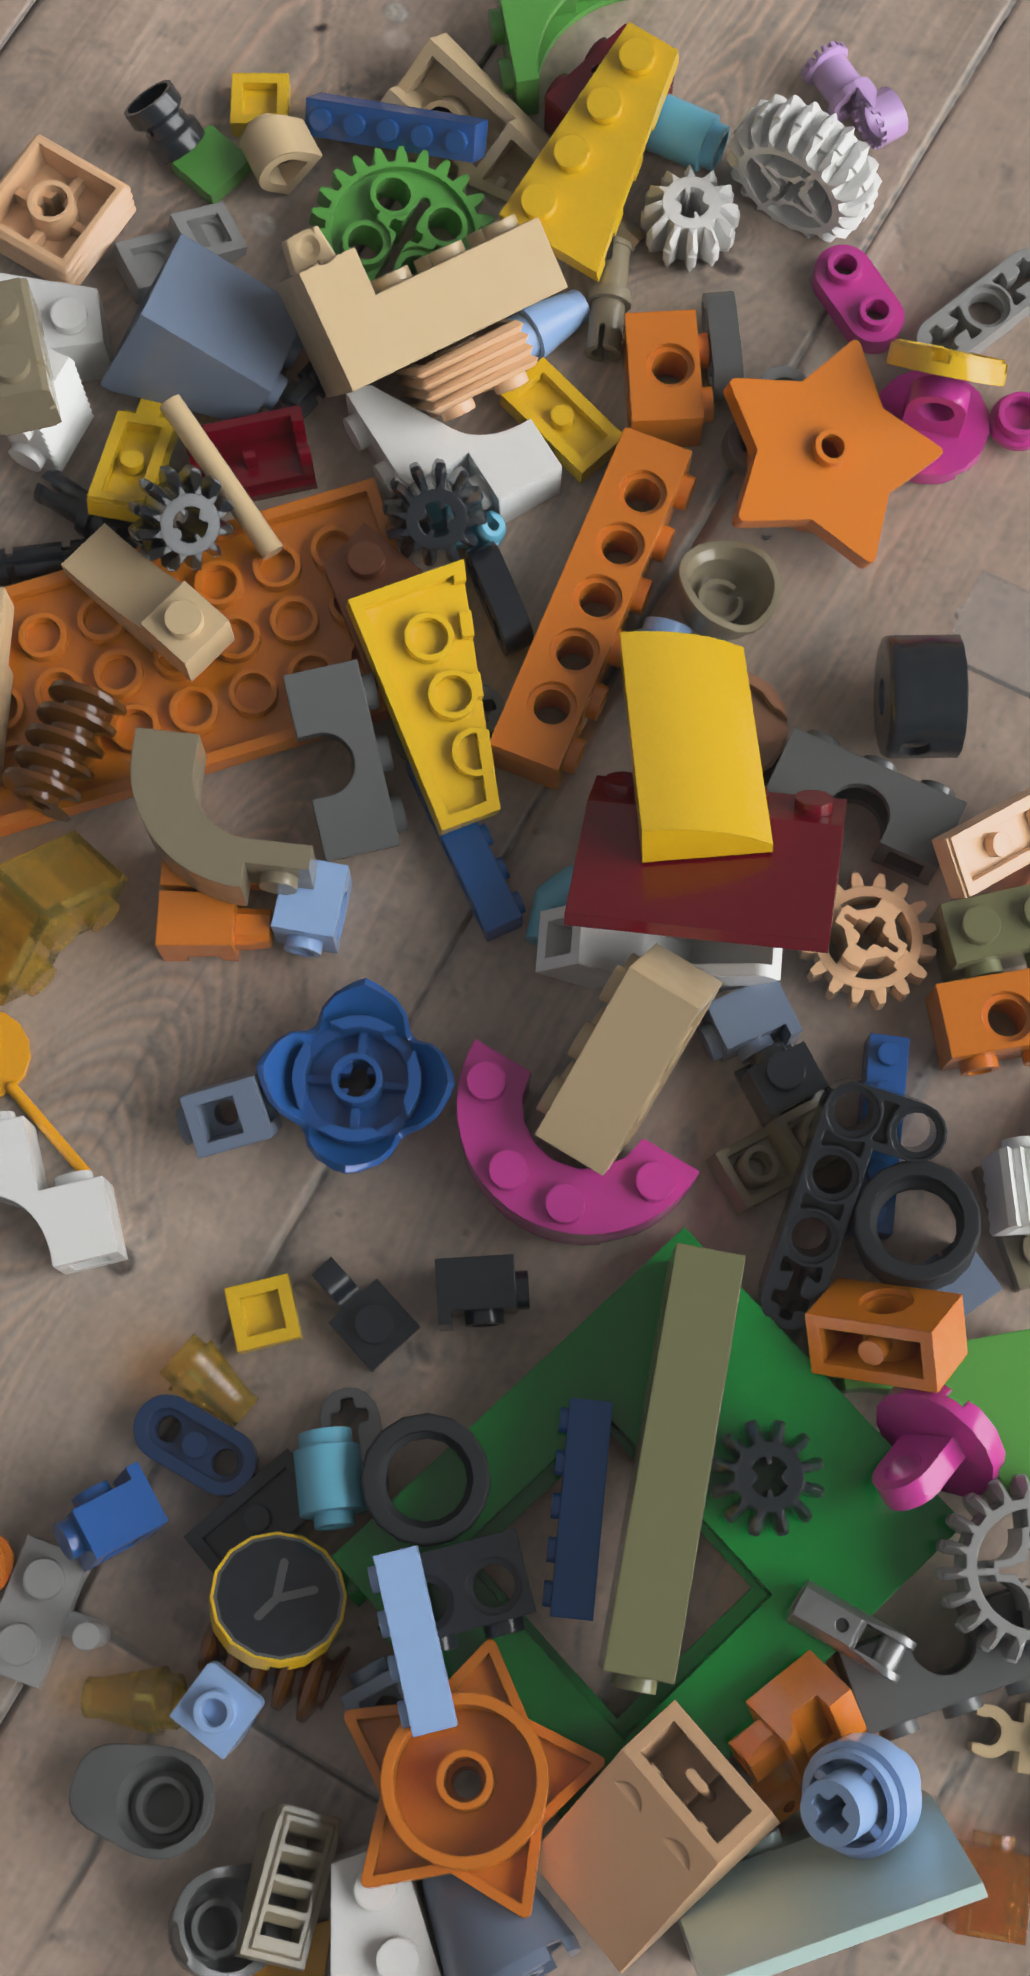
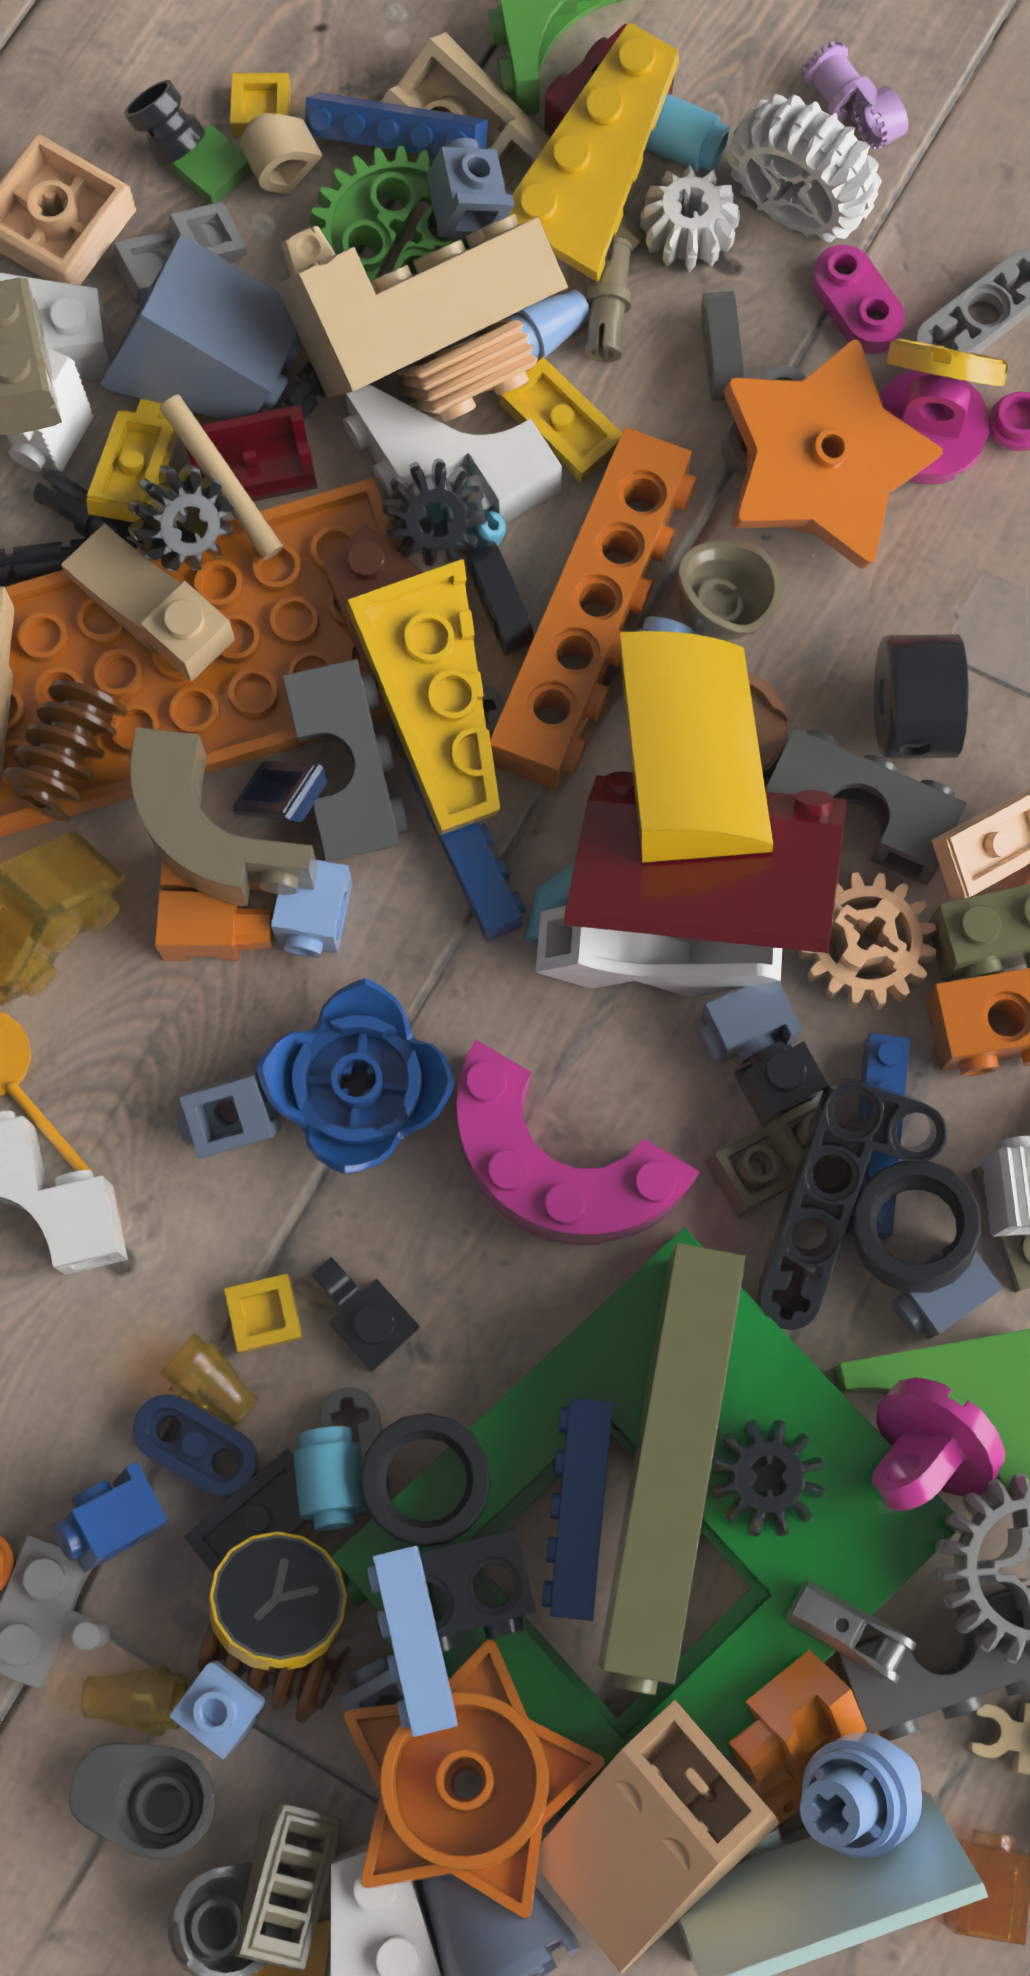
(281, 791): none -> dark blue tile
(466, 180): none -> sand blue brick
(479, 1290): black brick -> none
(625, 1056): tan brick -> none
(659, 346): orange brick -> none
(887, 1334): orange brick -> none

